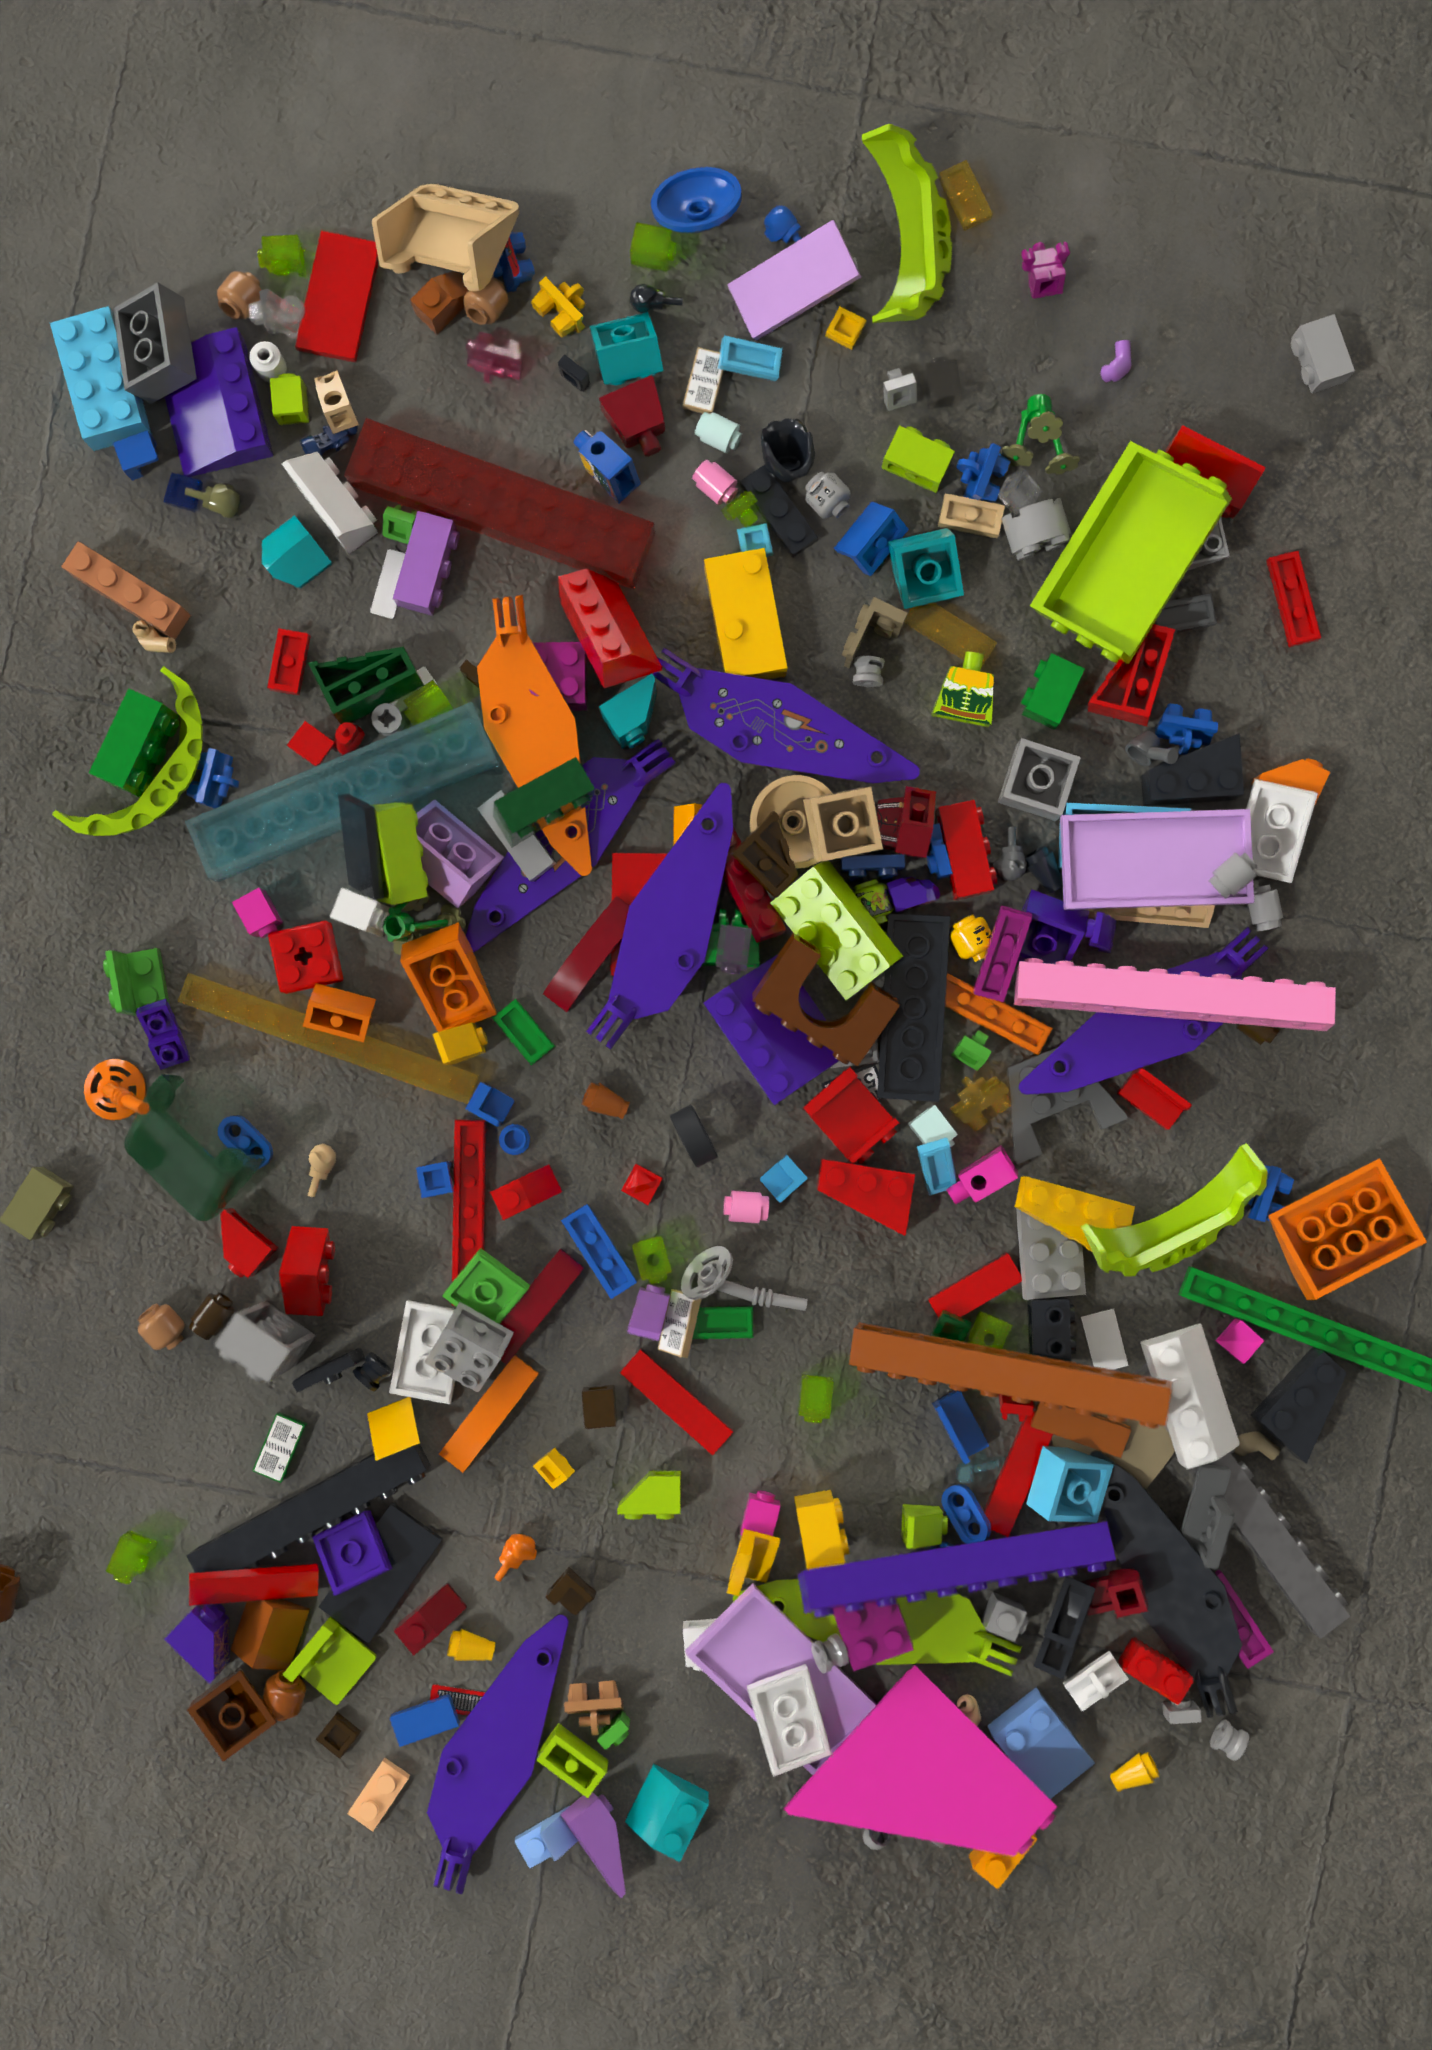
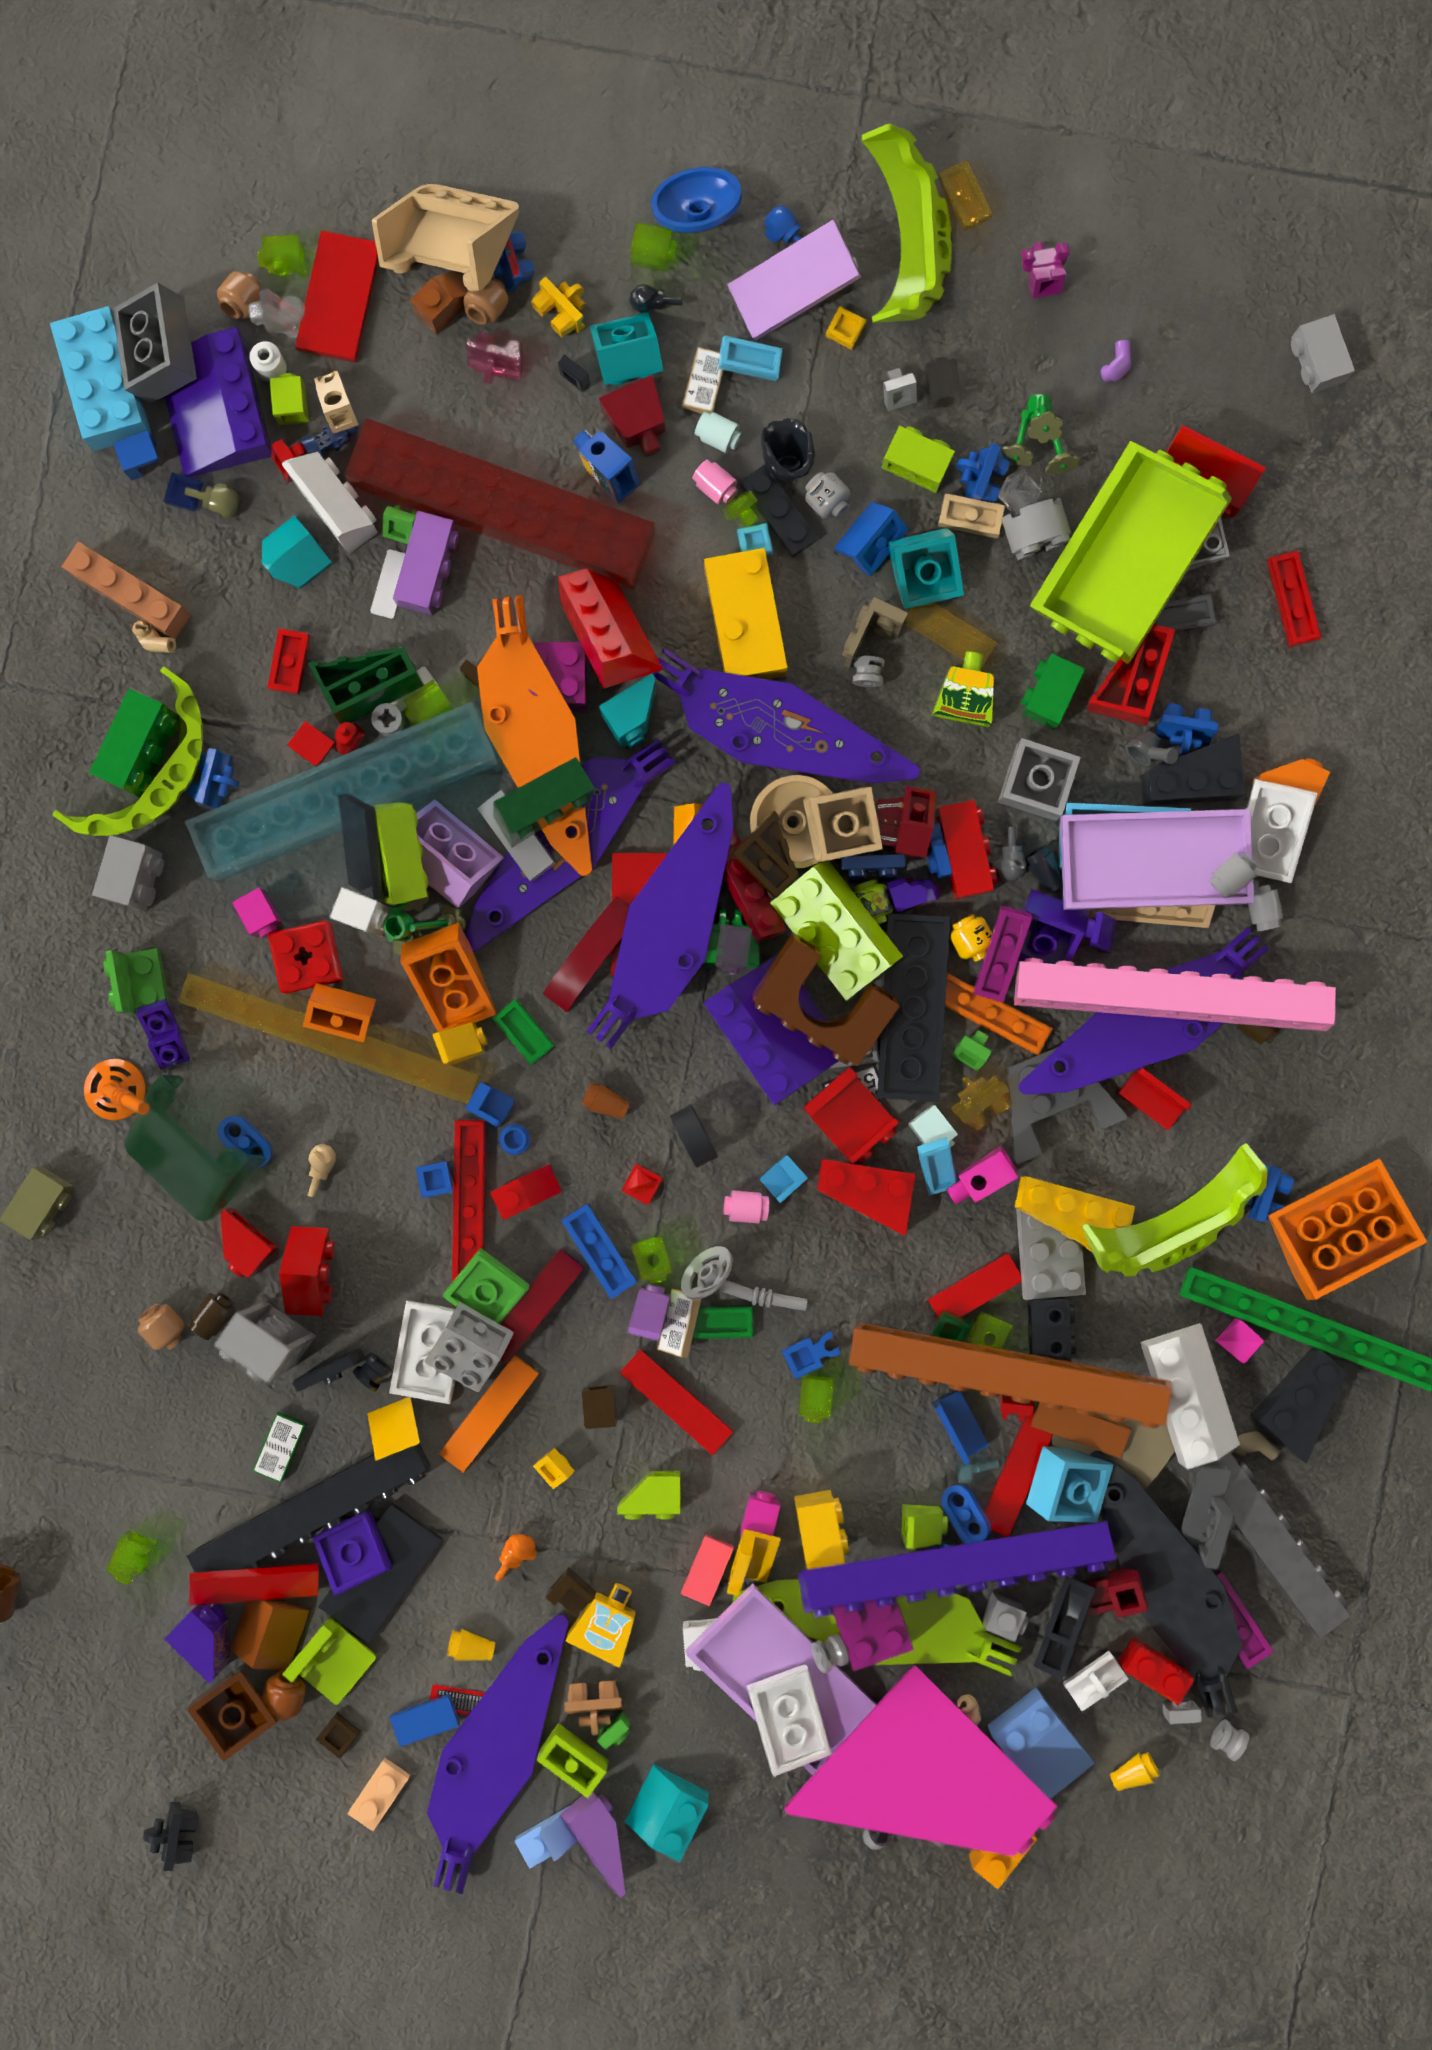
(128, 873): none -> light grey brick
(173, 1850): none -> black hips
(281, 453): none -> red tile
(429, 1619): dark red slope -> none
(604, 1626): none -> yellow torso
(707, 1570): none -> coral tile
(805, 1356): none -> blue plate
(1104, 1340): white sticker -> none

